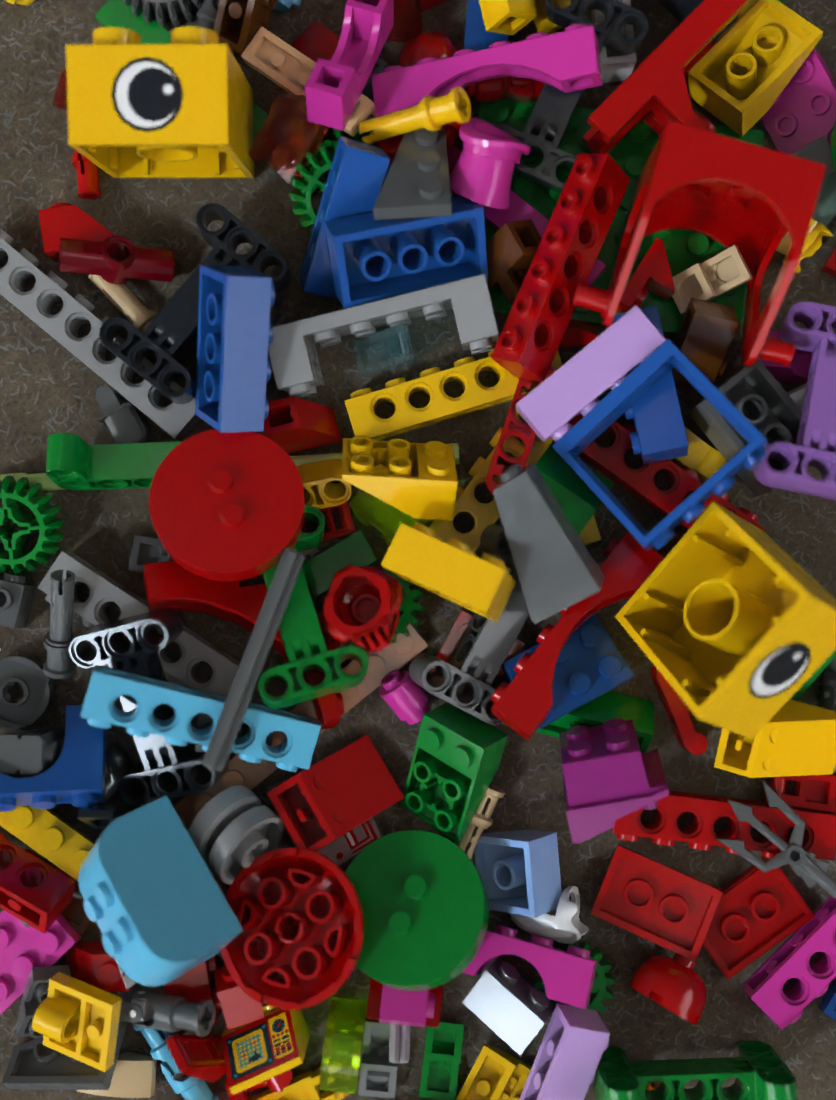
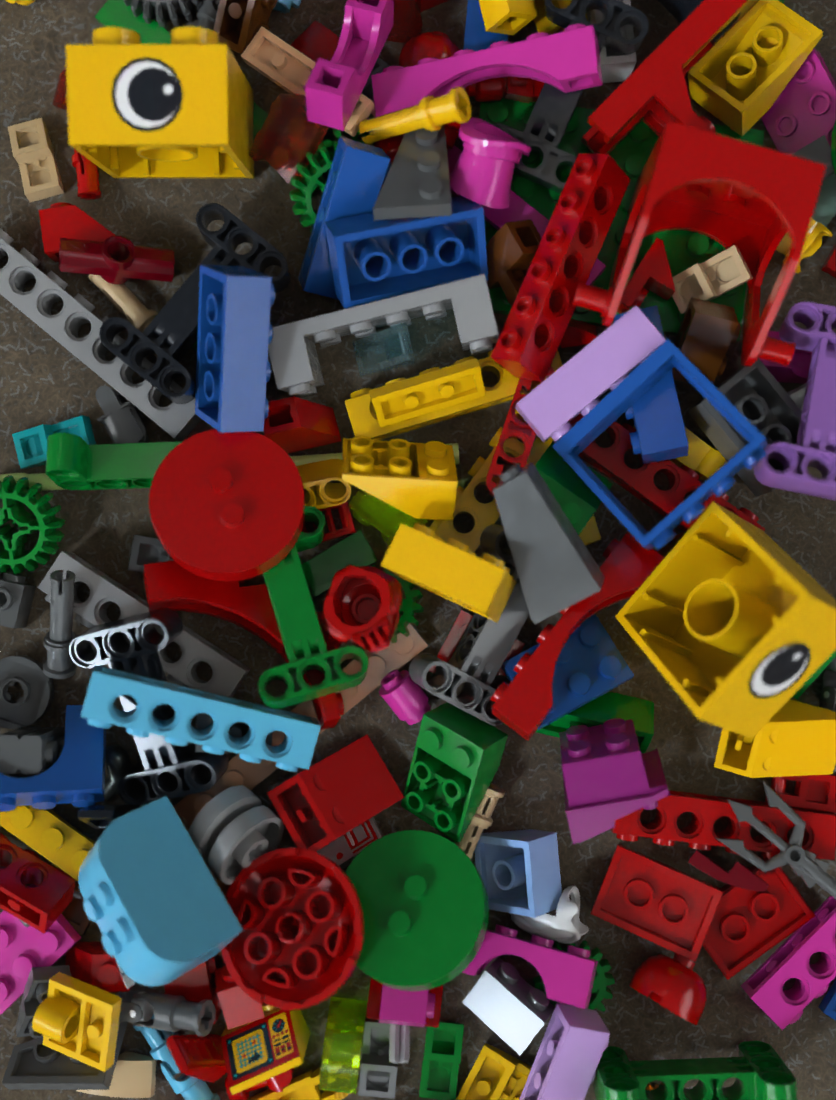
(32, 442): none -> teal slope
(36, 159): none -> tan slope
(253, 660): dark grey axle -> none
(428, 392): none -> yellow plate
(678, 715): red plate -> none
(737, 875): none -> dark red slope

